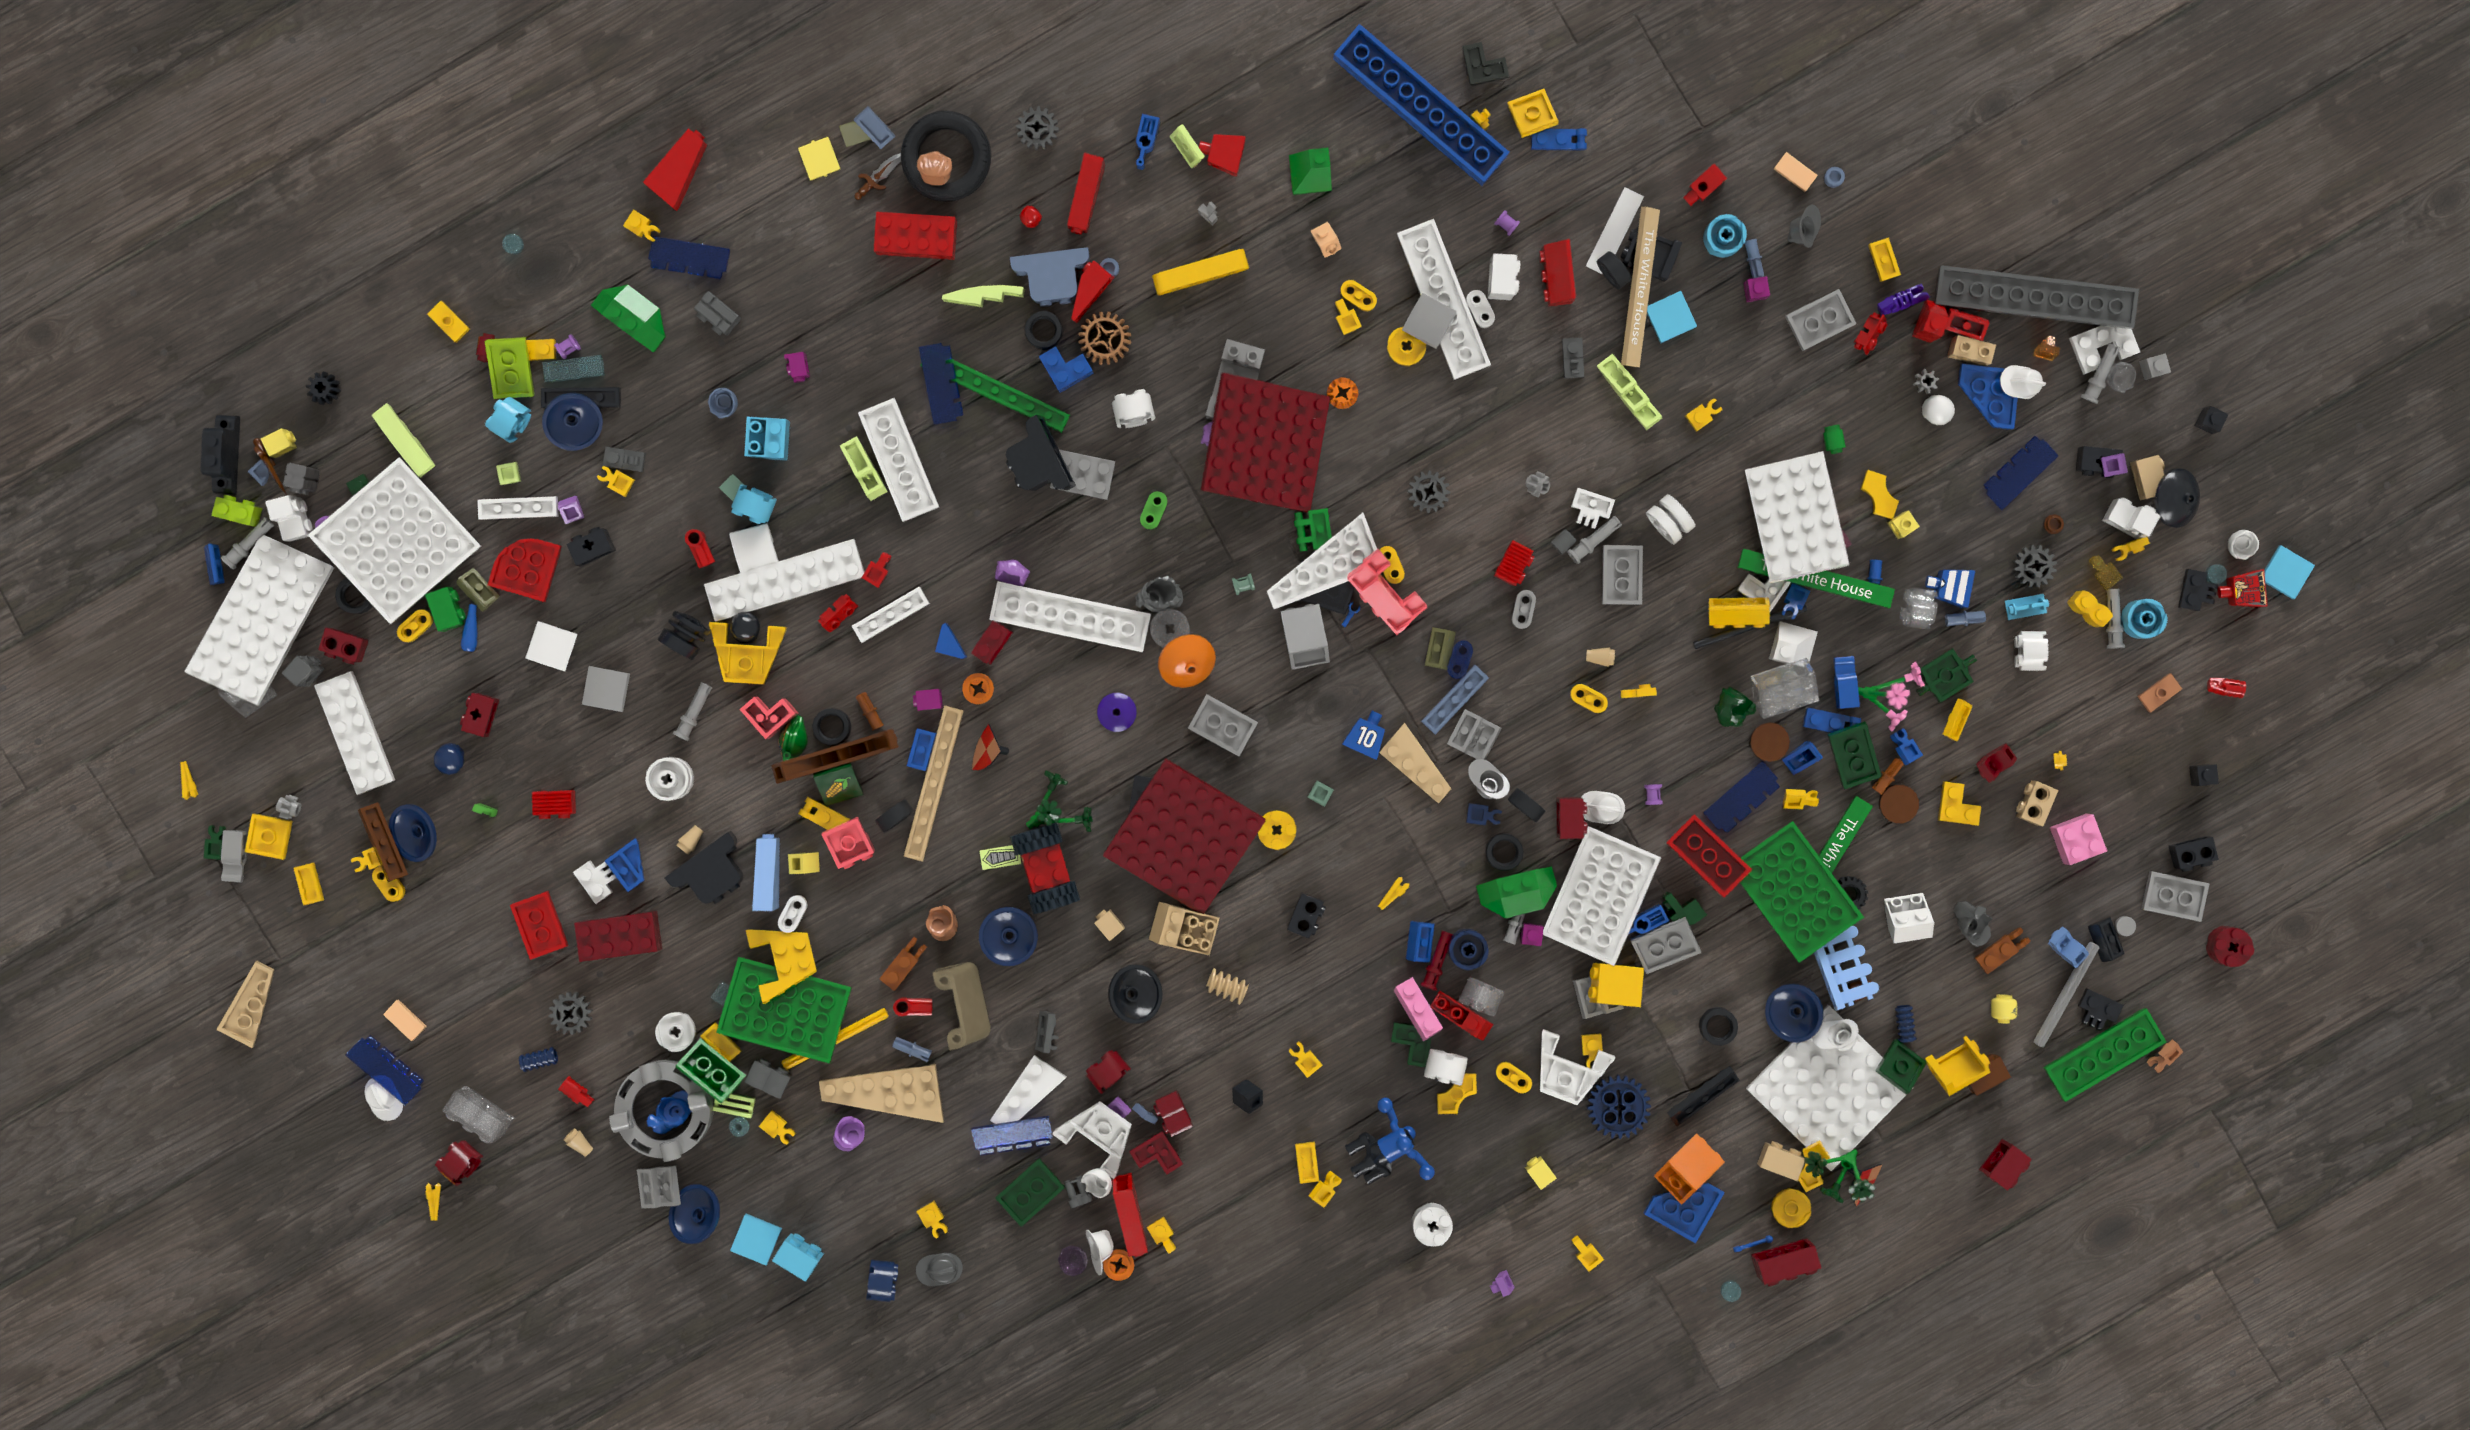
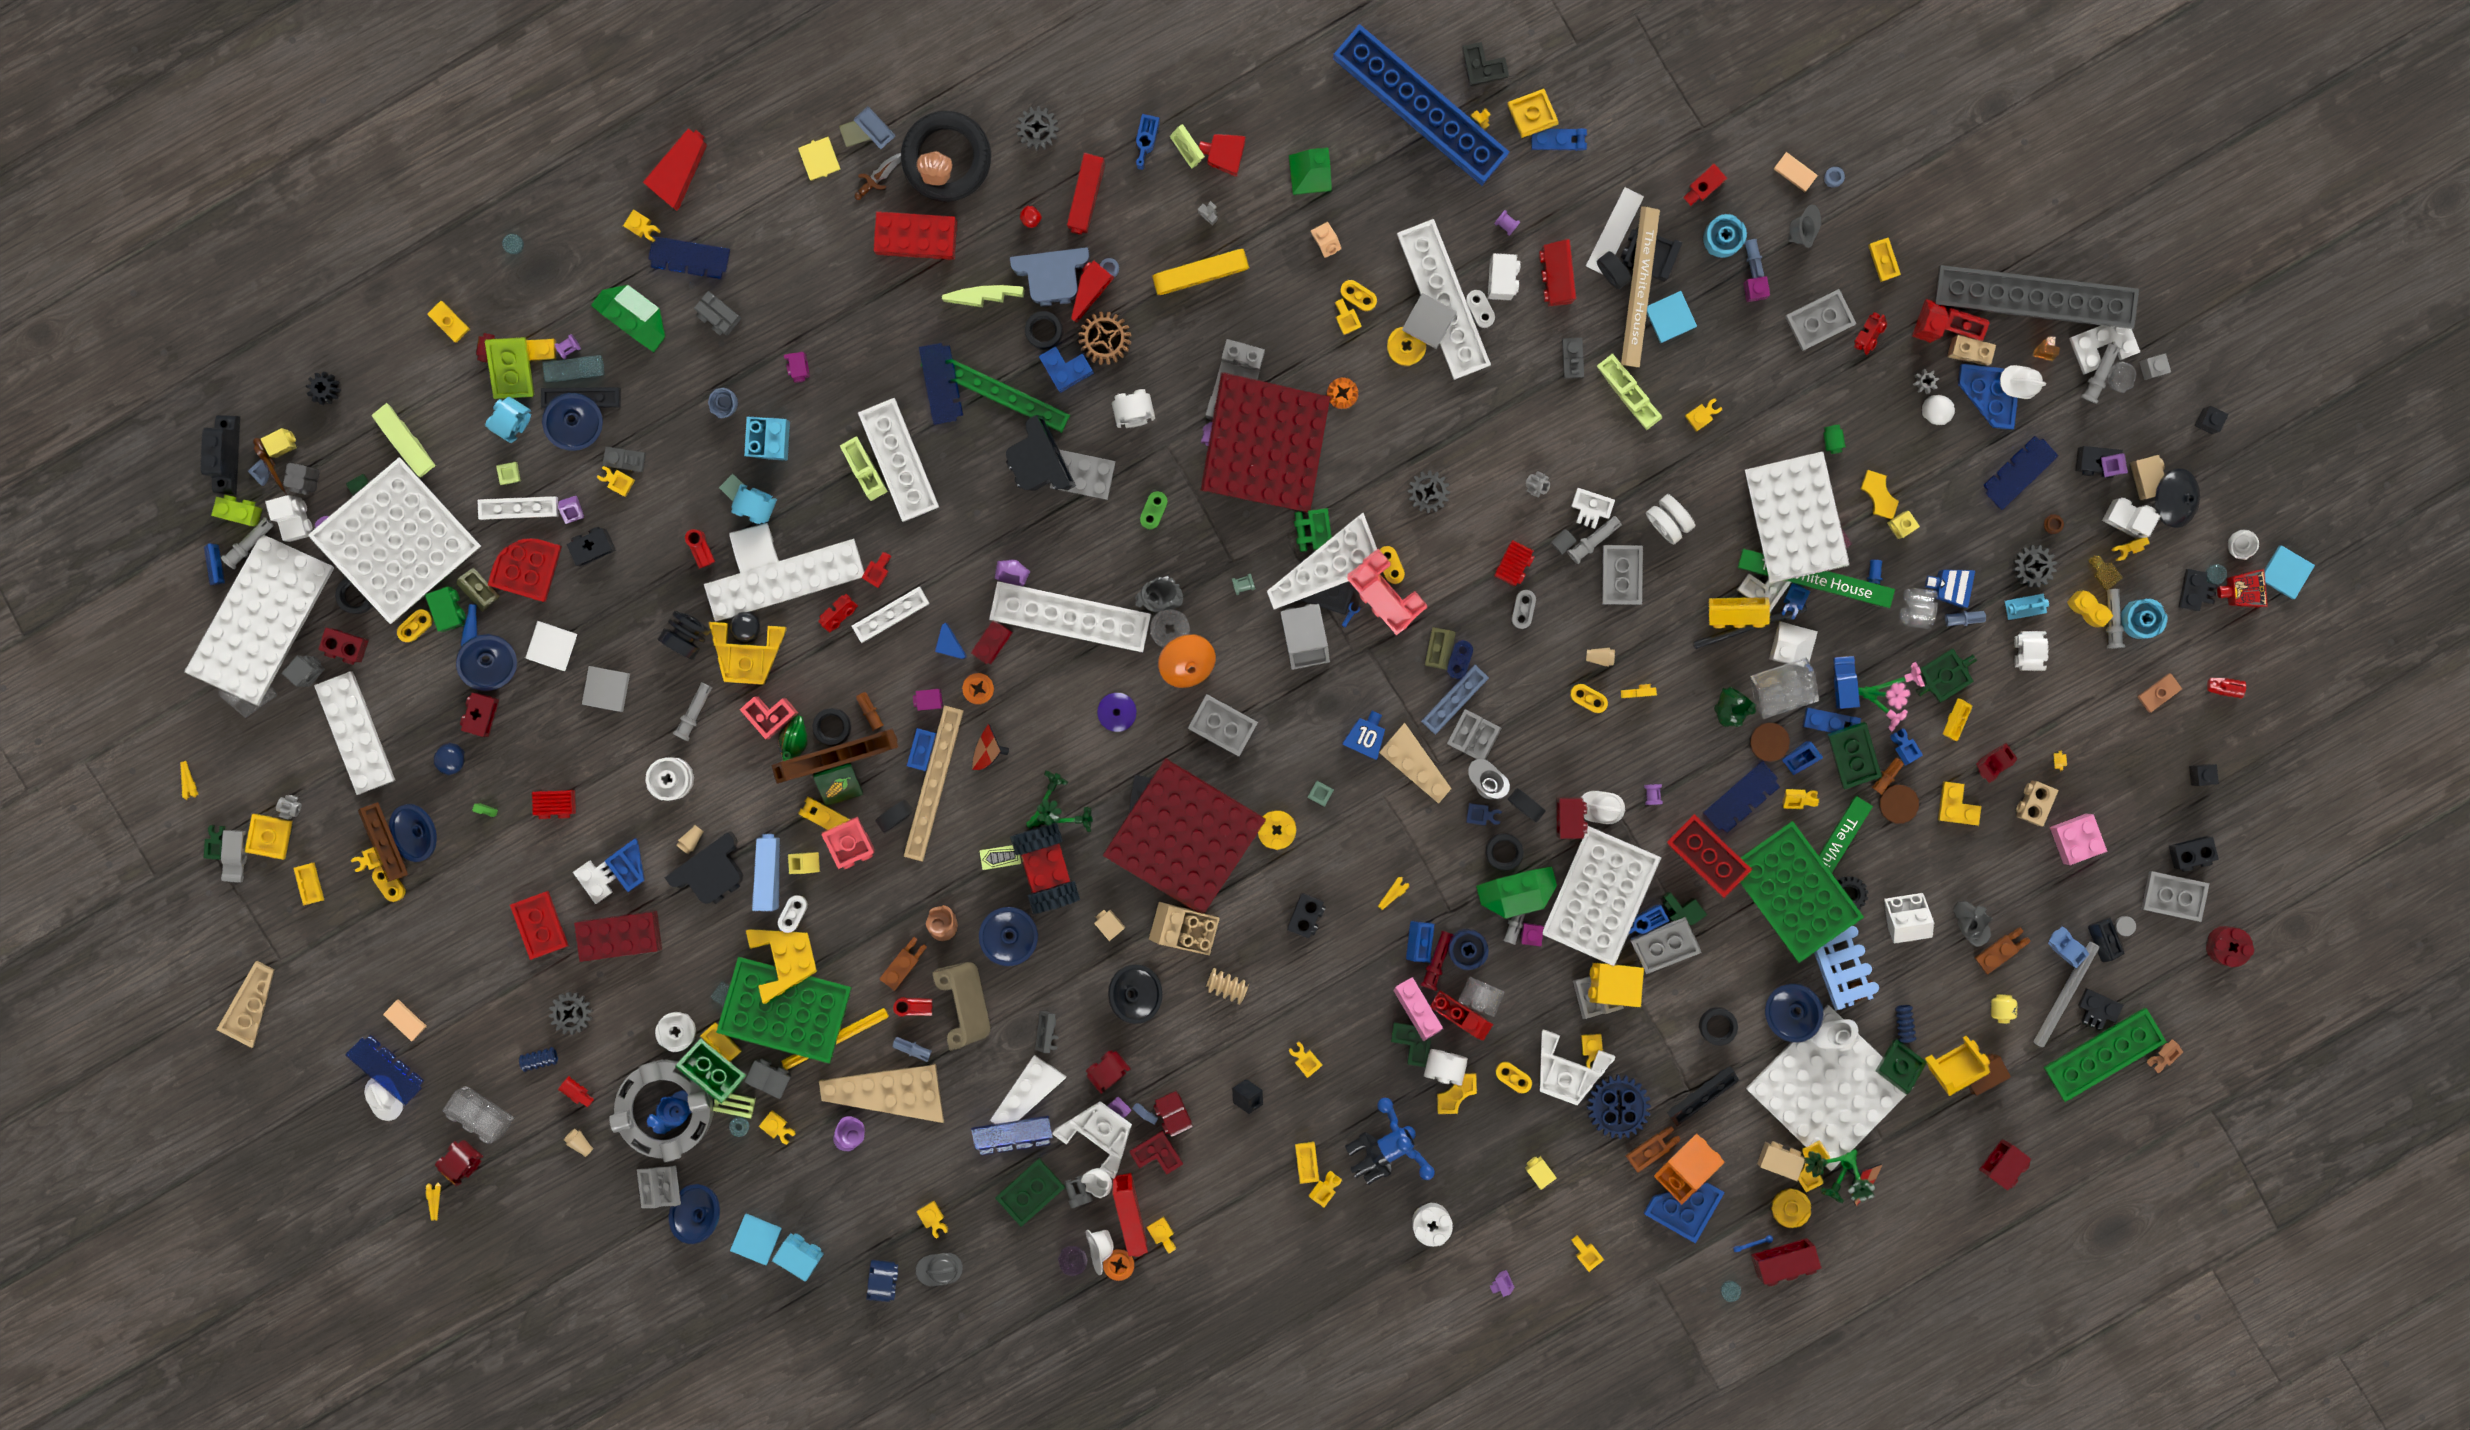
(488, 673): none -> dark blue dish
(1651, 1150): none -> dark orange hinge
(1902, 300): dark purple hinge -> none

